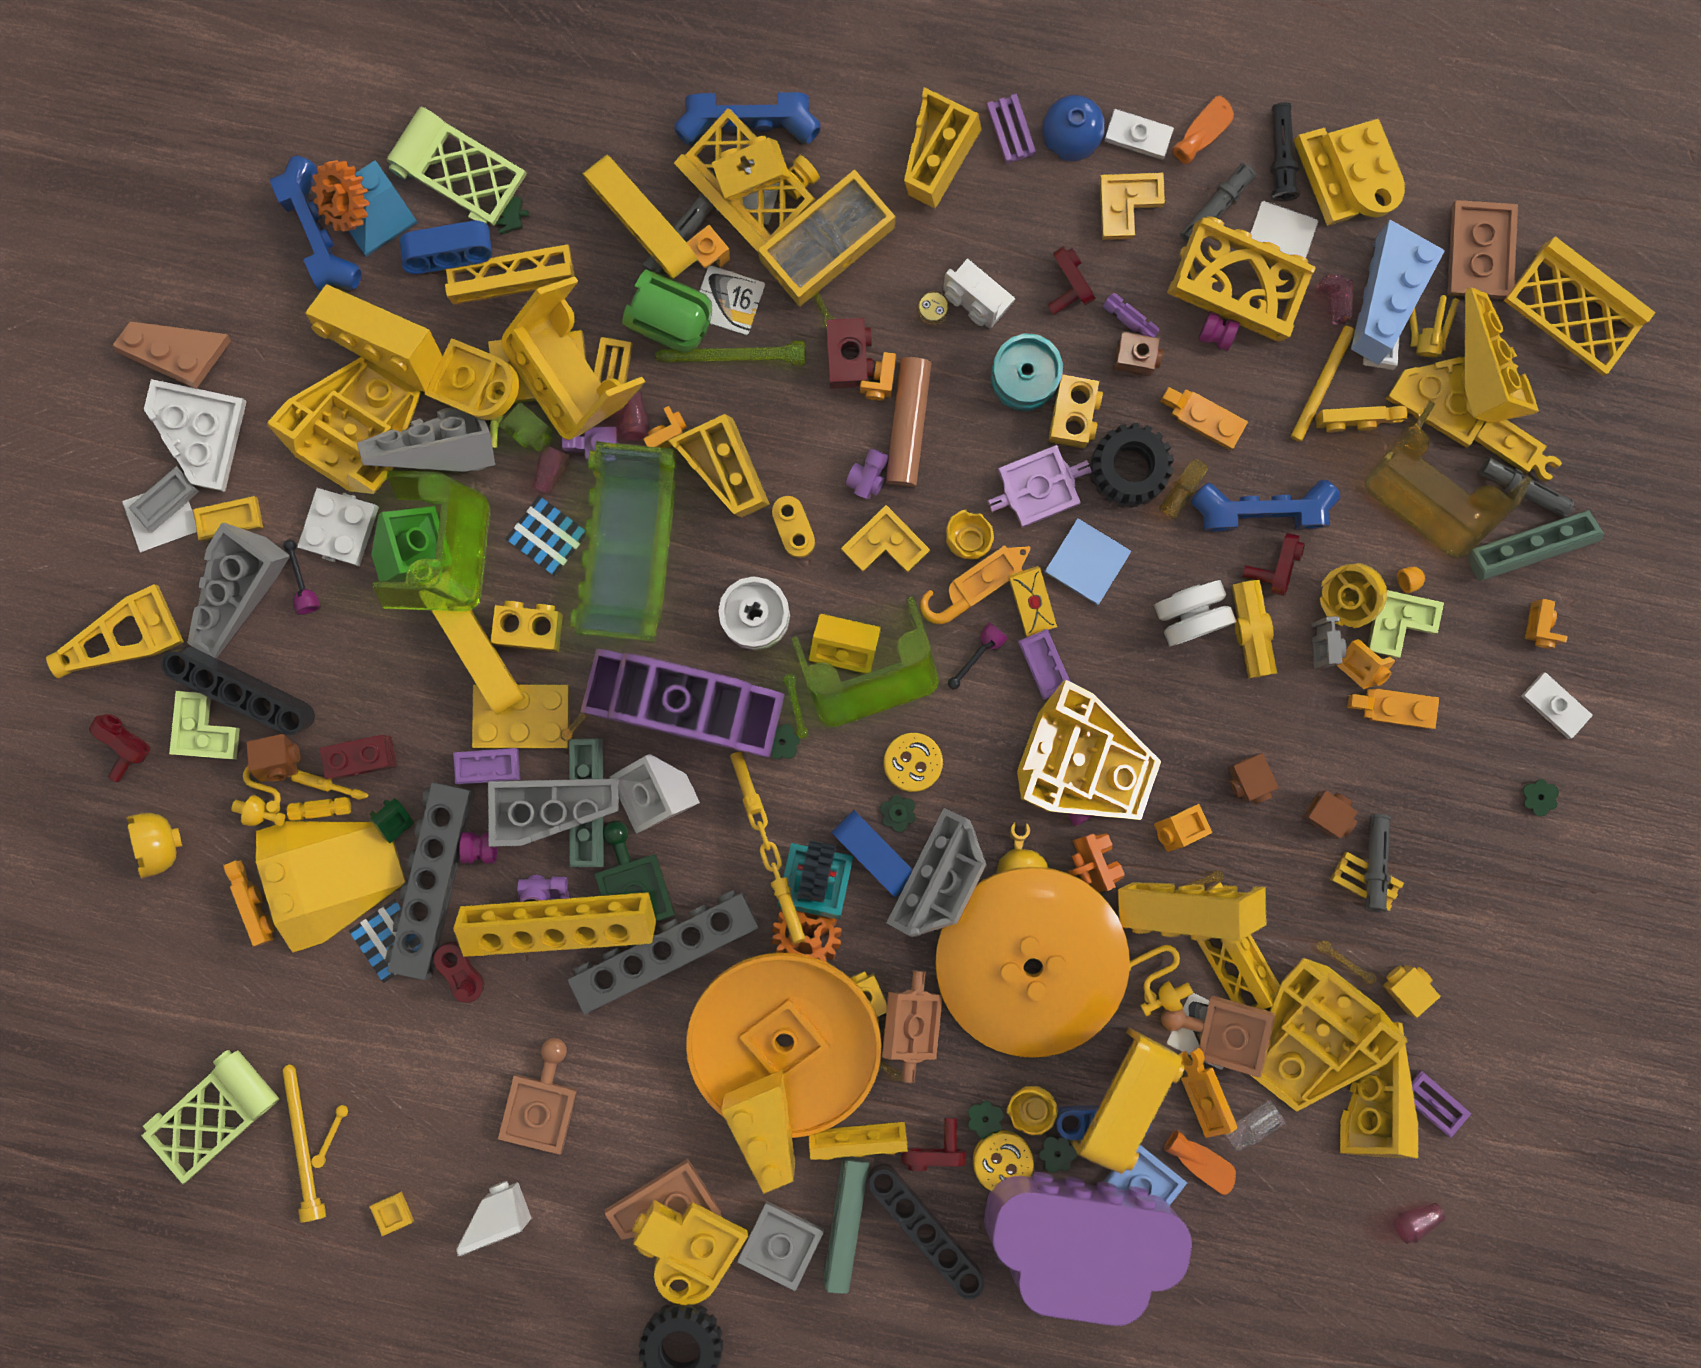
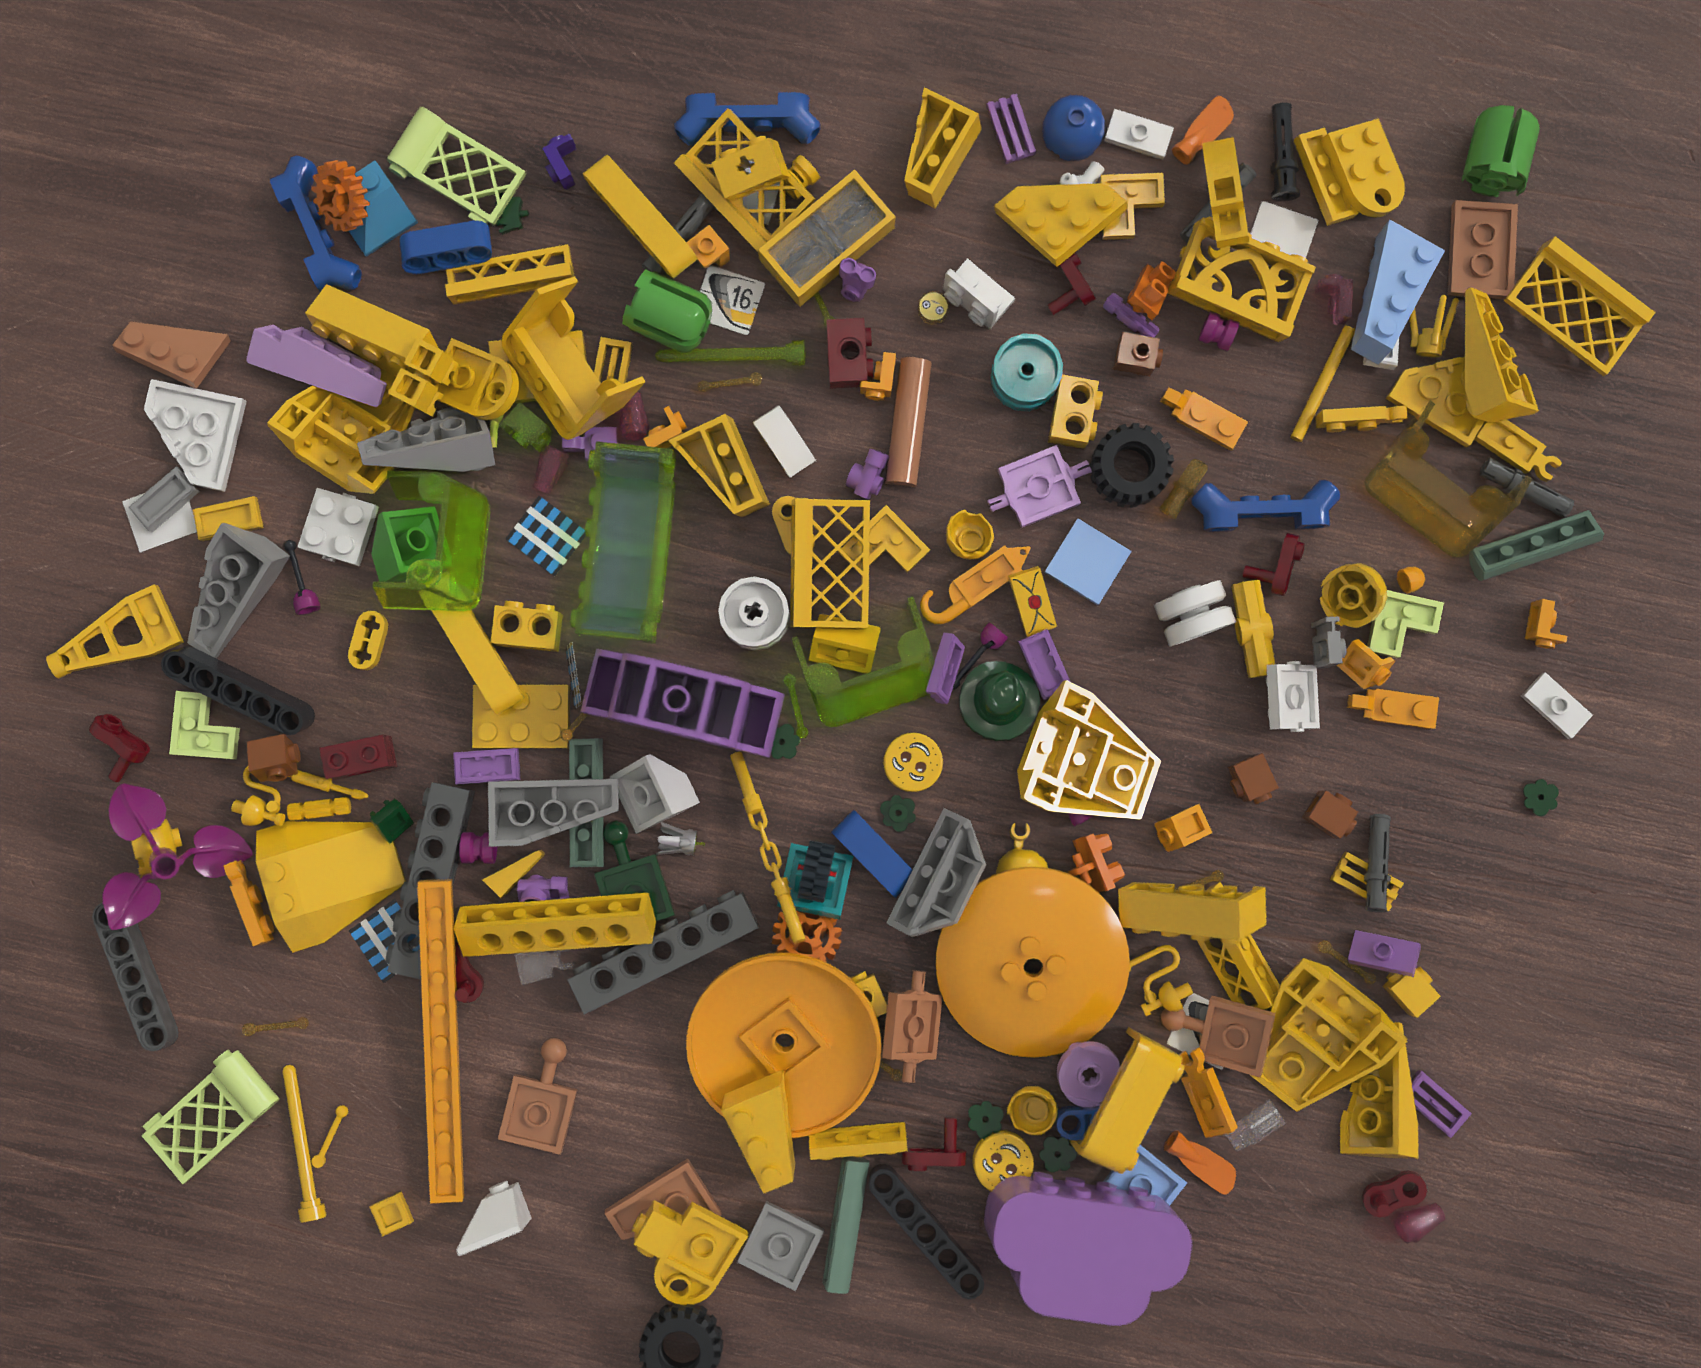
(133, 992): none -> dark grey beam
(137, 811): none -> magenta plant
(250, 1029): none -> clear yellow hinge
(316, 362): none -> lavender wedge
(360, 638): none -> yellow beam
(429, 365): none -> yellow legs
(440, 1040): none -> light orange plate
(508, 877): none -> yellow piece
(539, 965): none -> clear plate
(554, 151): none -> dark purple bracket
(573, 675): none -> sticker
(680, 842): none -> flat silver piece
(755, 379): none -> clear yellow hinge
(784, 441): none -> white slope
(801, 562): none -> yellow fence
(855, 279): none -> medium lavender plate
(945, 668): none -> medium lavender tile
(998, 700): none -> dark green hat
(1060, 216): none -> yellow plate
(1080, 1058): none -> lavender plate
(1090, 176): none -> white arm
(1151, 289): none -> orange hips
(1225, 192): none -> yellow slope
(1293, 696): none -> white plate
(1384, 953): none -> medium lavender plate
(1387, 1196): none -> dark red piece
(1501, 150): none -> bright green cylinder

